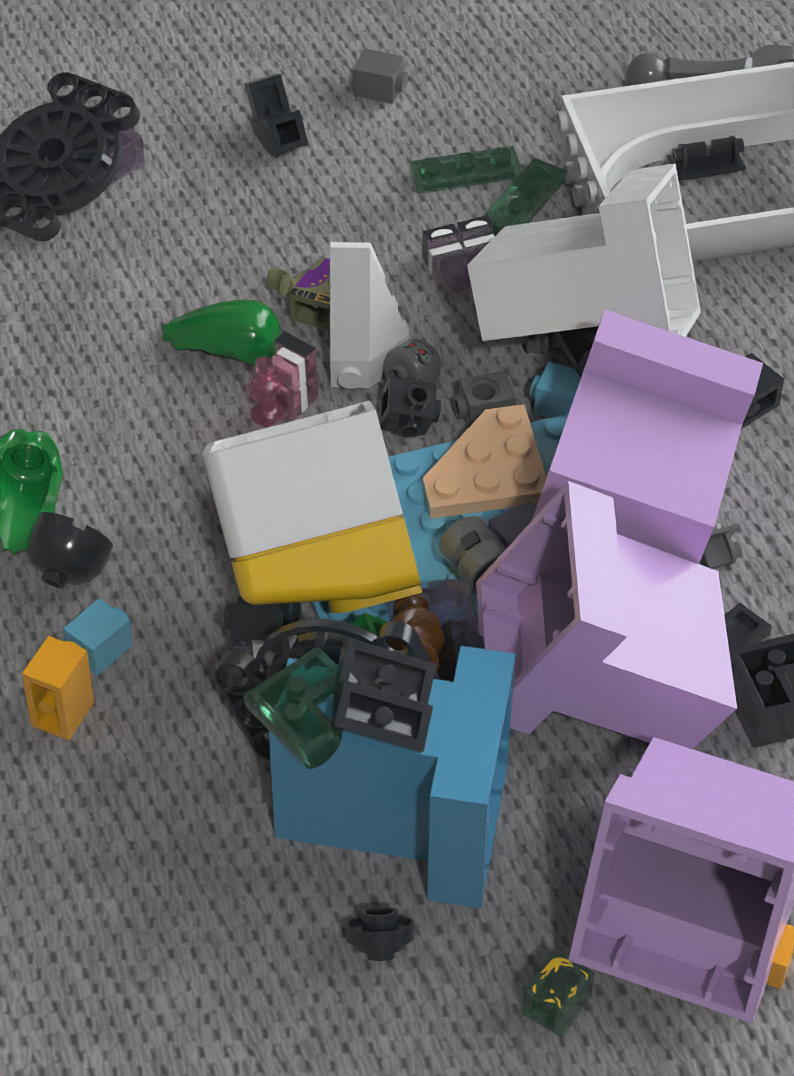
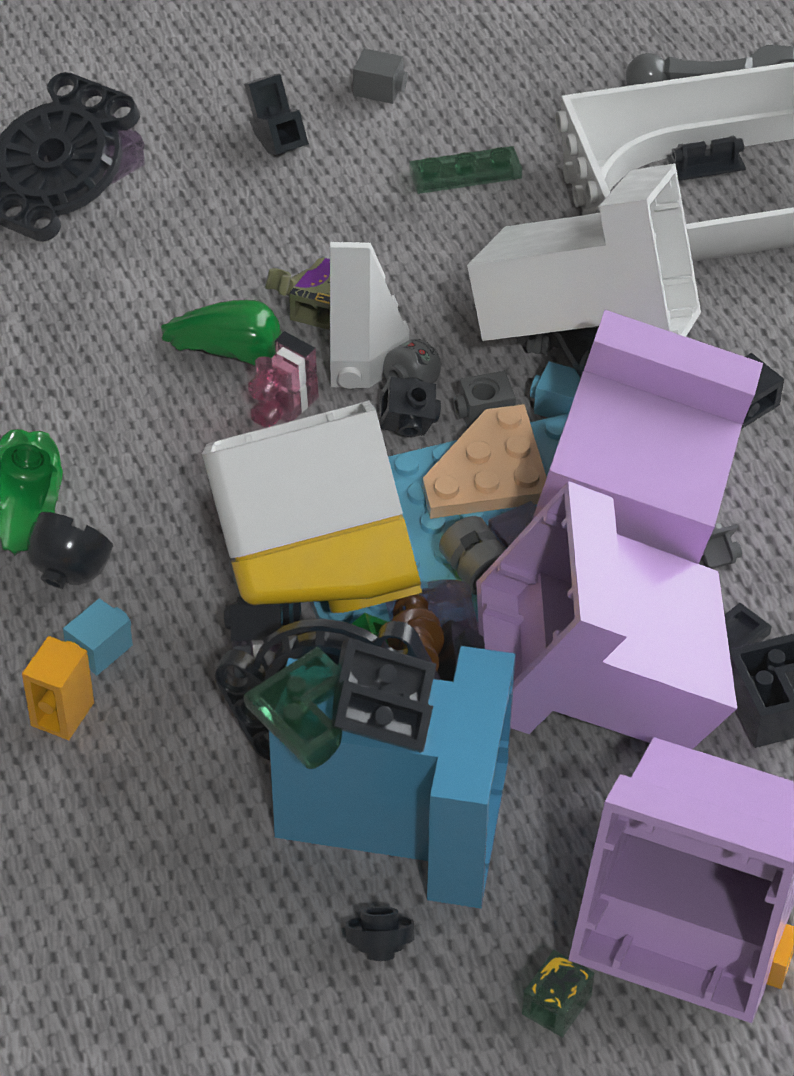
(451, 249): clear purple hips -> none
(526, 195): clear green plate -> none

